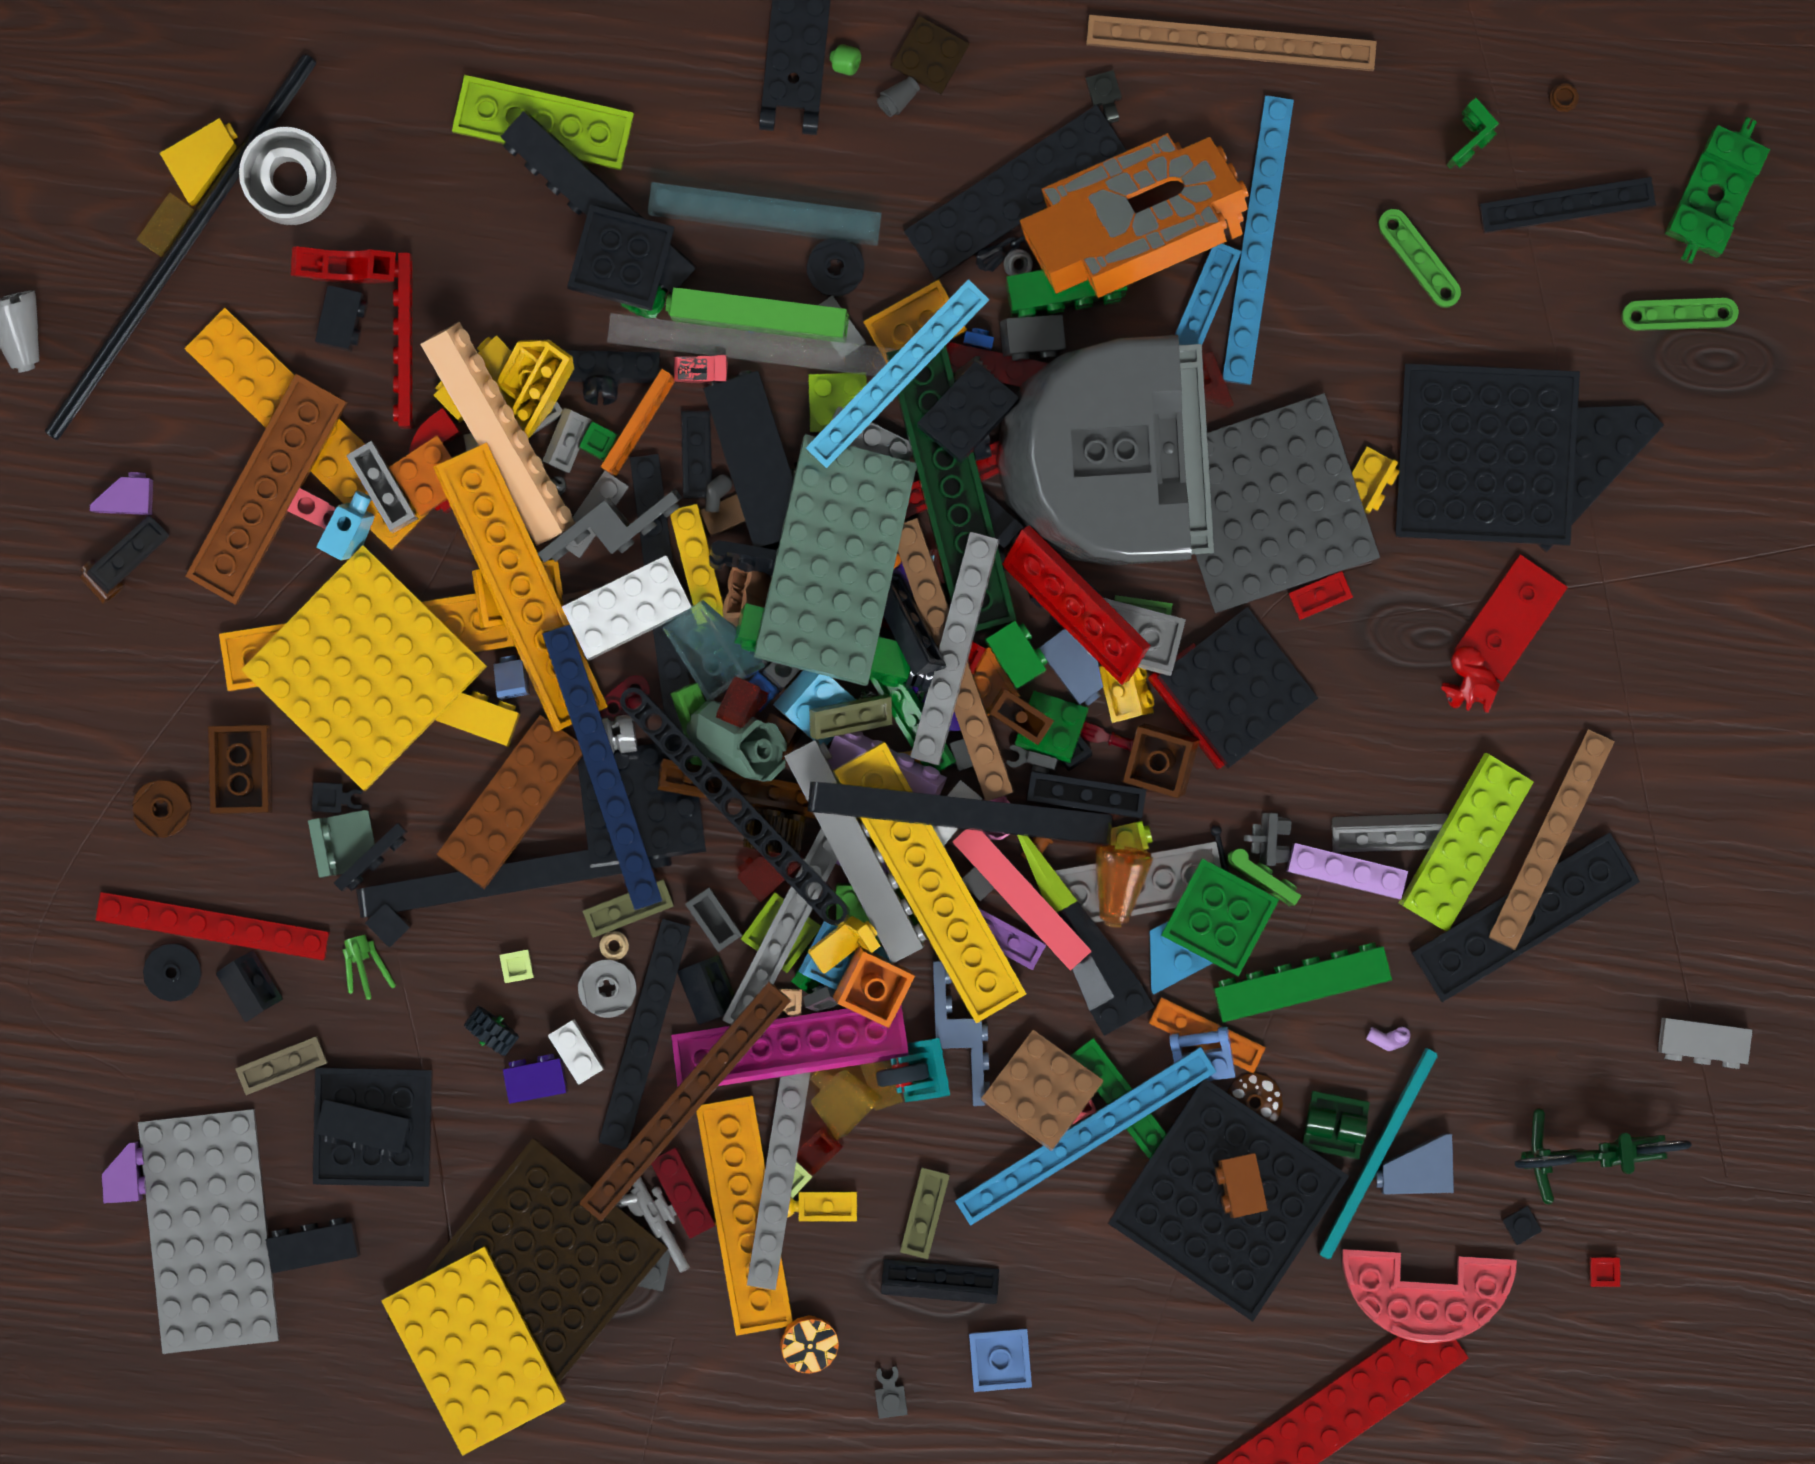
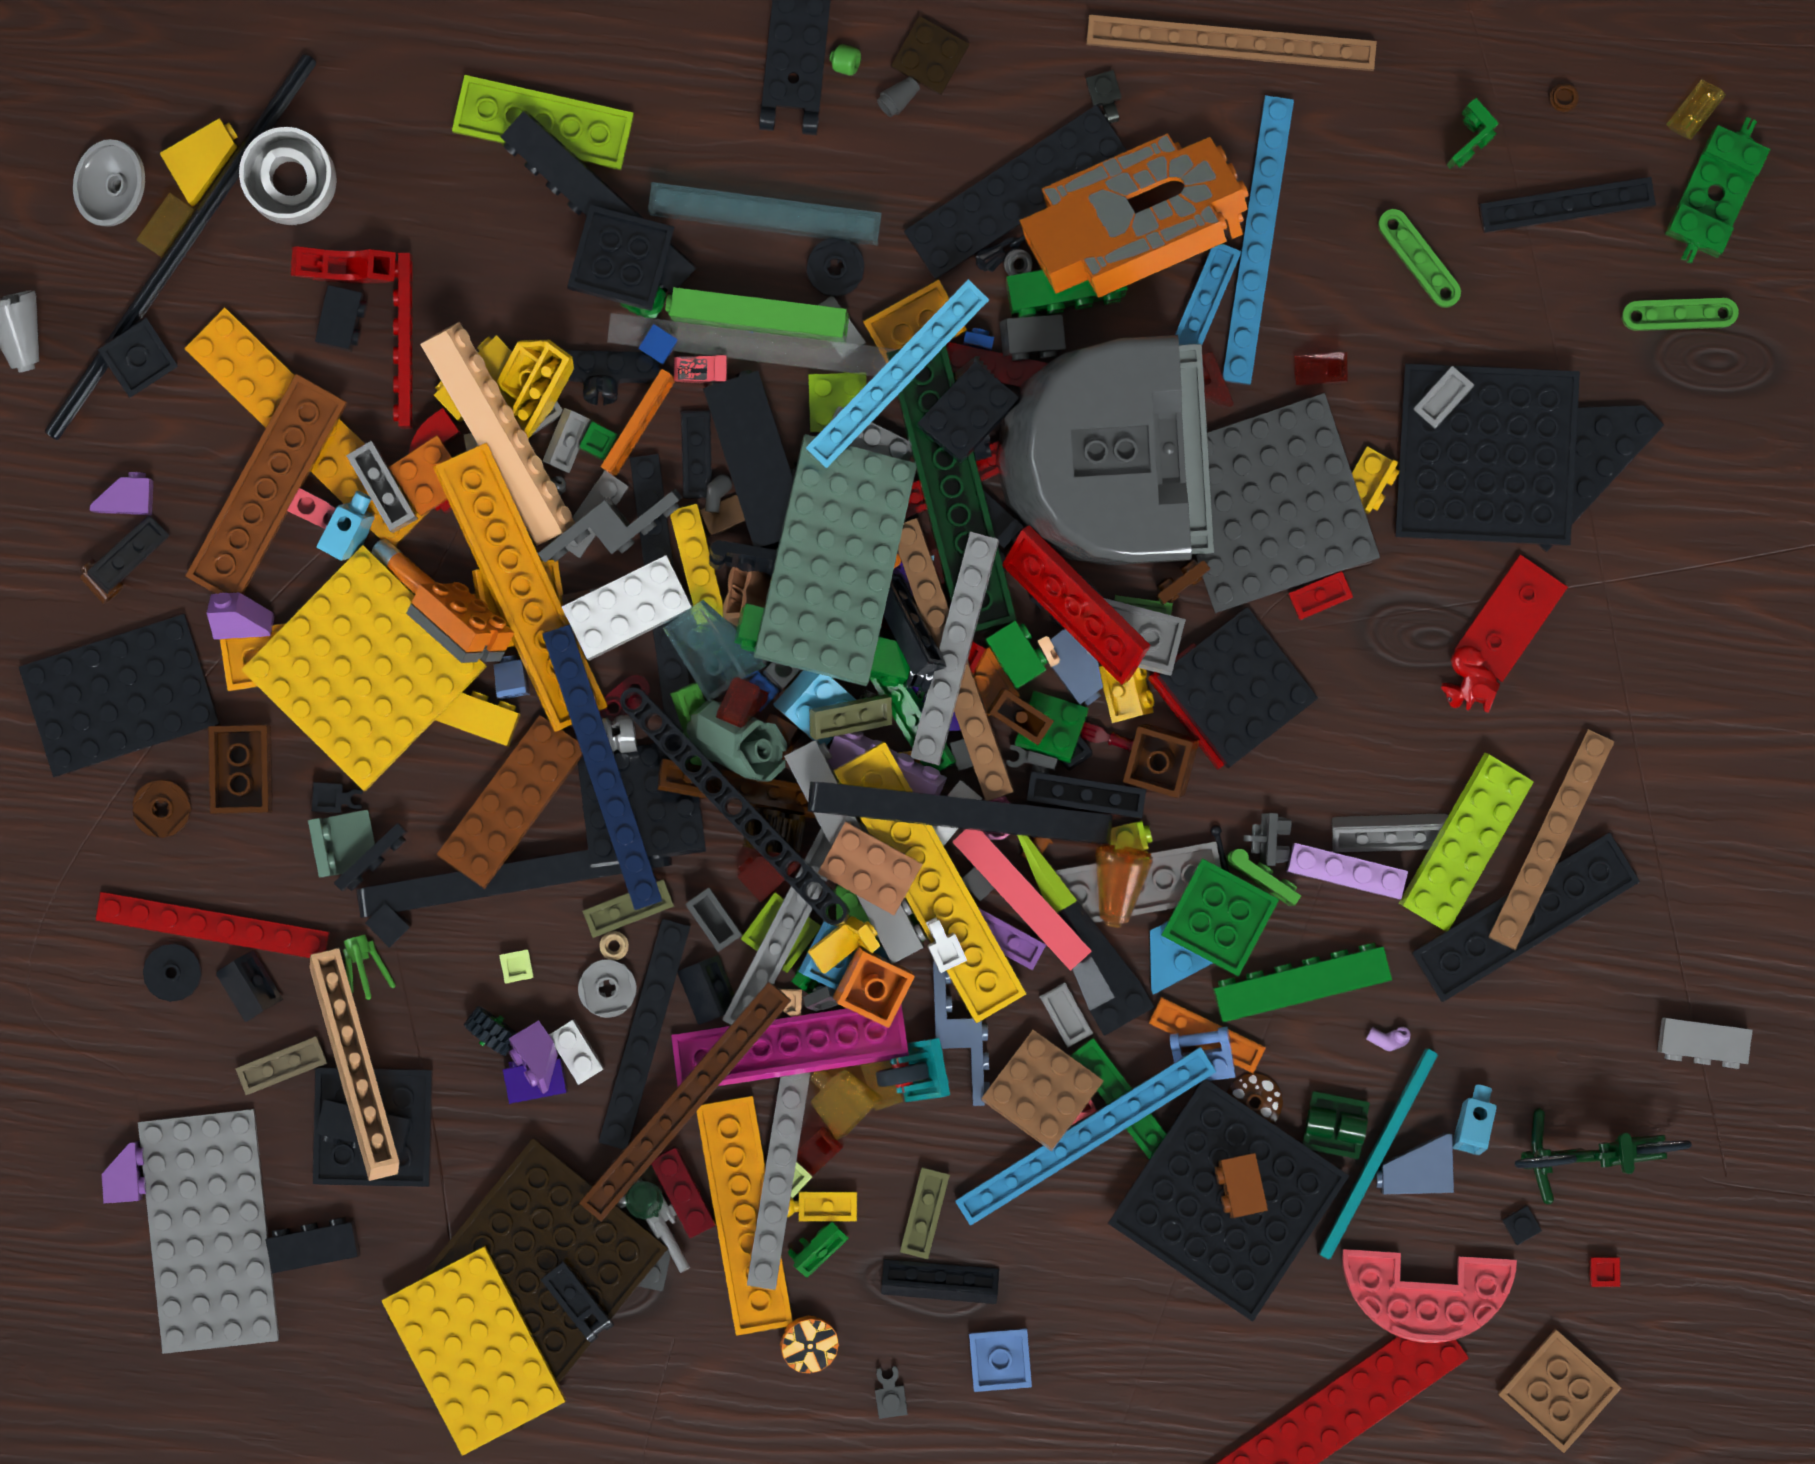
(109, 183): none -> light grey dish
(119, 695): none -> black plate
(137, 357): none -> black plate
(238, 617): none -> medium lavender slope
(354, 1064): none -> light nougat brick
(448, 611): none -> orange piece
(536, 1053): none -> medium lavender slope
(576, 1301): none -> black plate
(644, 1200): none -> clear green piece
(658, 344): none -> blue tile
(819, 1250): none -> green plate
(870, 868): none -> nougat plate
(946, 949): none -> white plate
(1048, 651): none -> light nougat tile
(1066, 1014): none -> light grey tile
(1192, 575): none -> reddish brown plate
(1321, 369): none -> clear red slope
(1443, 397): none -> light grey tile
(1474, 1134): none -> medium azure torso
(1559, 1390): none -> medium nougat plate
(1696, 109): none -> clear yellow plate

